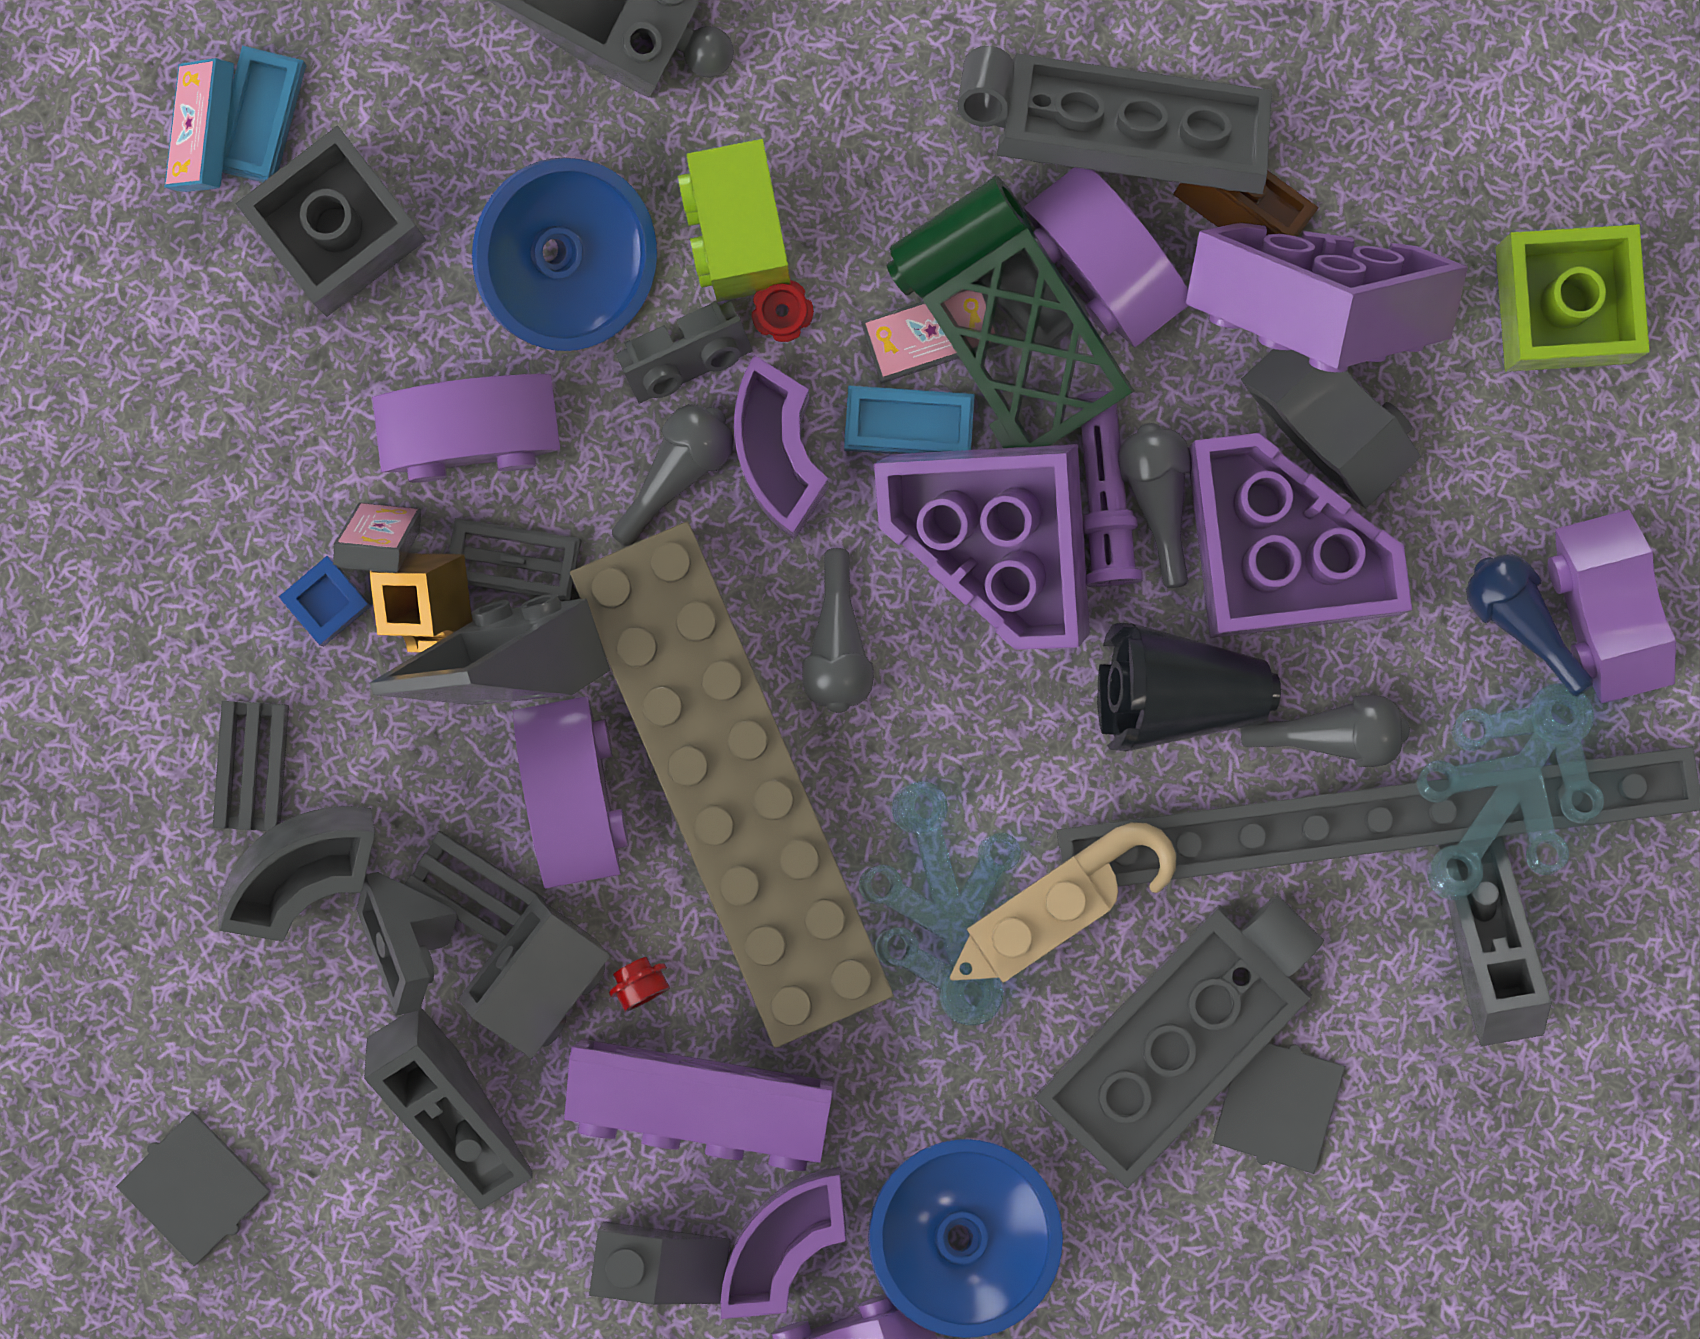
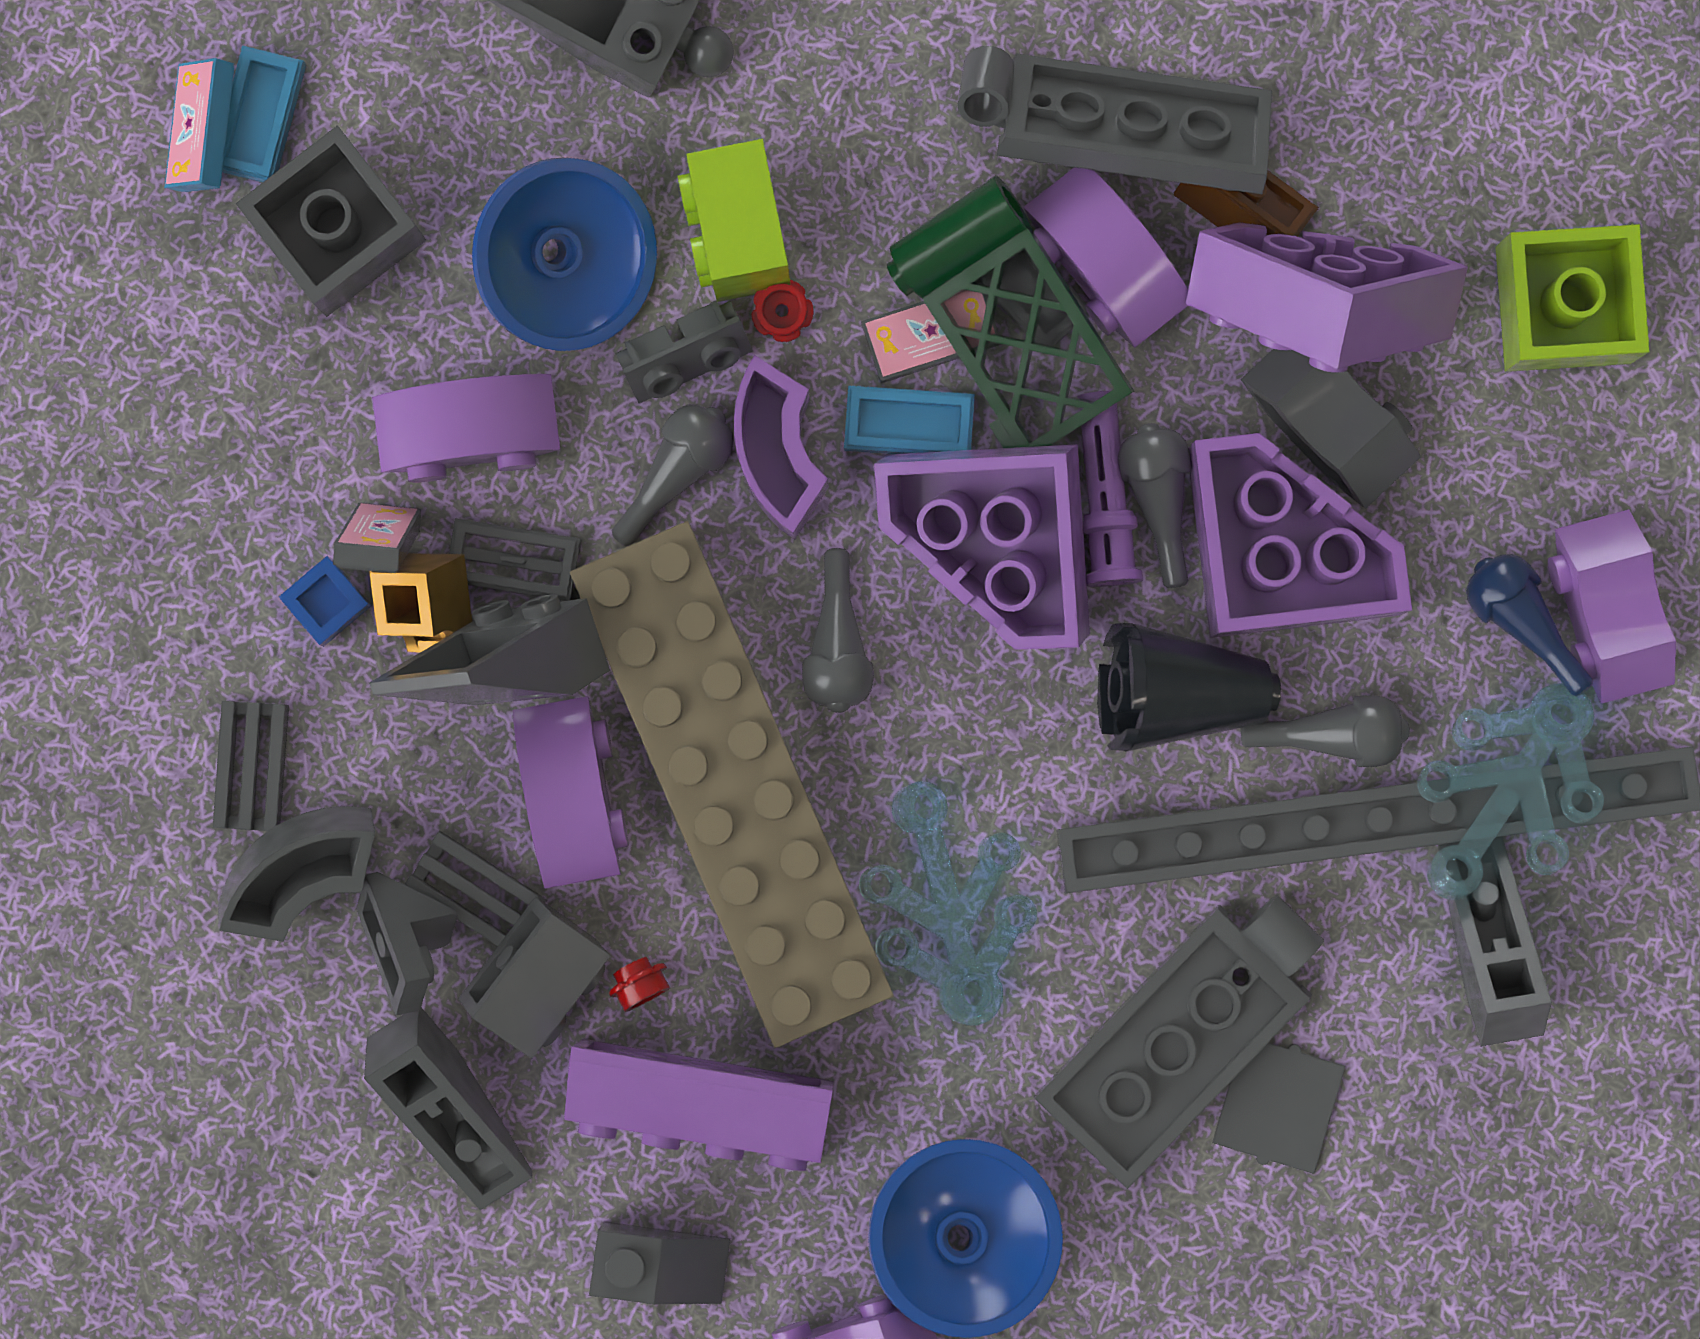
(193, 1188): dark grey piece -> none
(780, 1239): medium lavender brick -> none
(1058, 905): tan plate -> none

